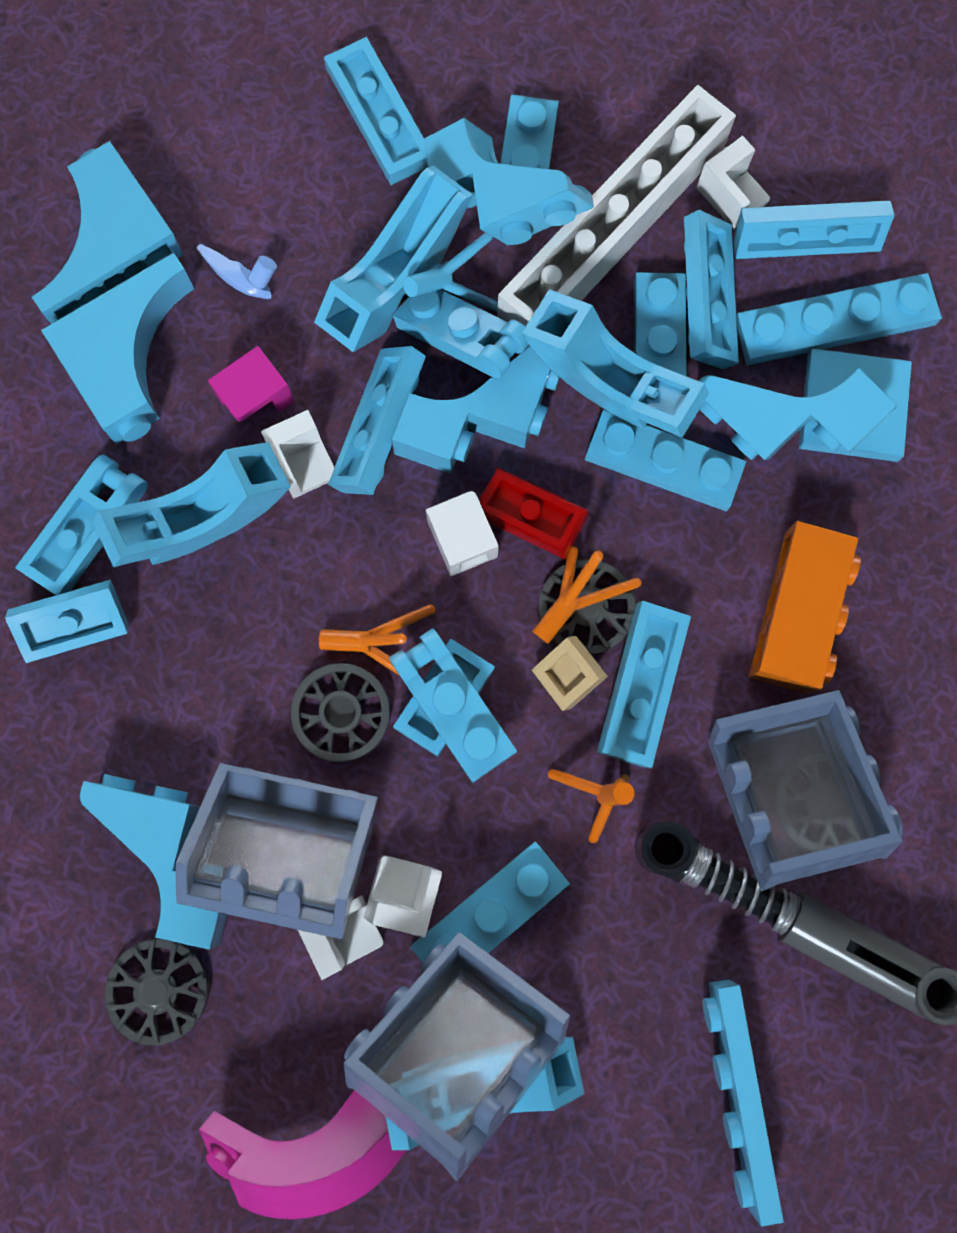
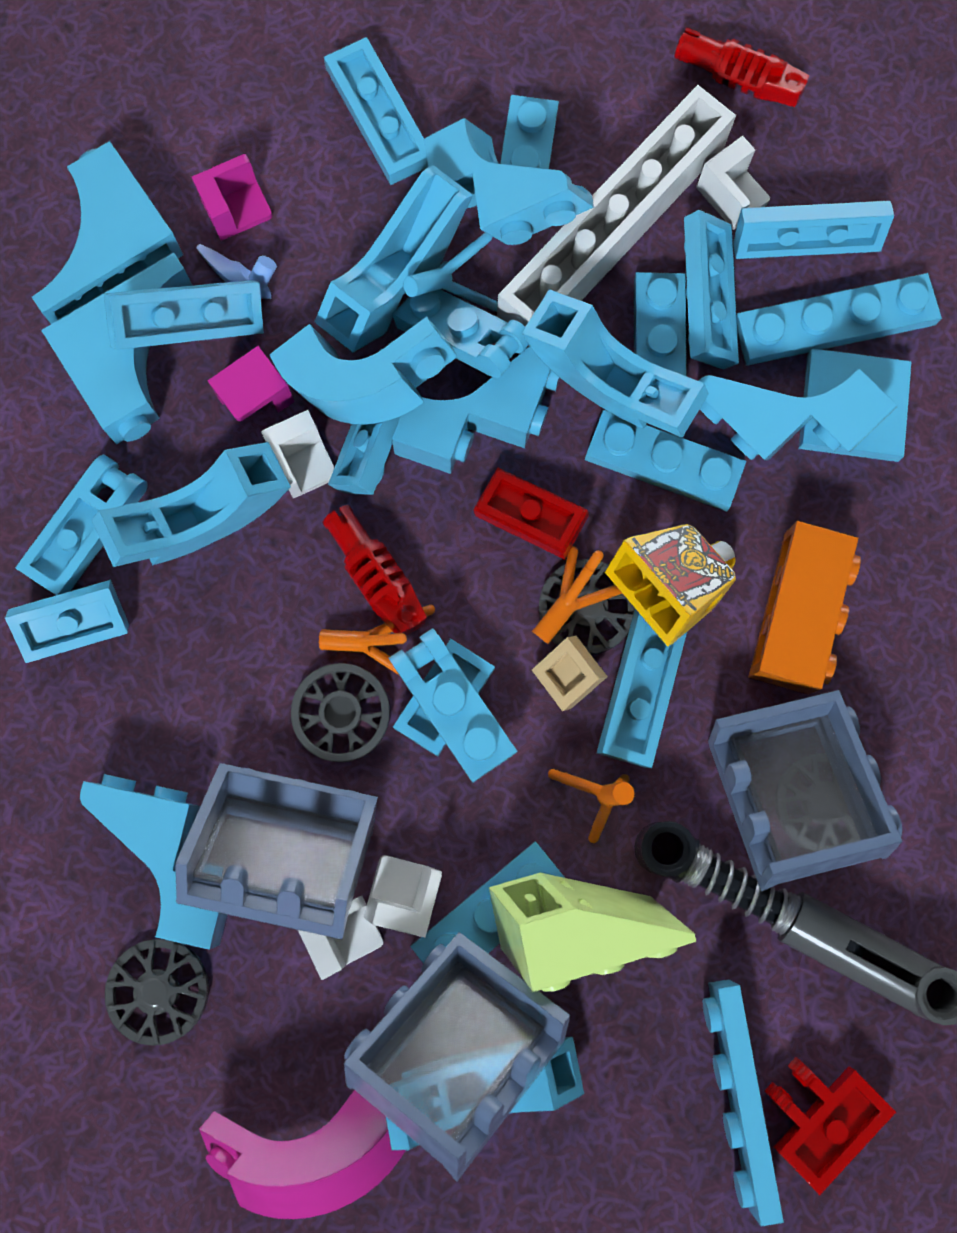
(183, 314): none -> medium azure plate
(232, 197): none -> dark pink panel
(365, 388): none -> medium azure arch
(376, 573): none -> red hinge
(462, 533): white panel -> none
(573, 928): none -> yellowish green slope
(673, 577): none -> torso
(741, 65): none -> red hinge
(833, 1127): none -> red hinge

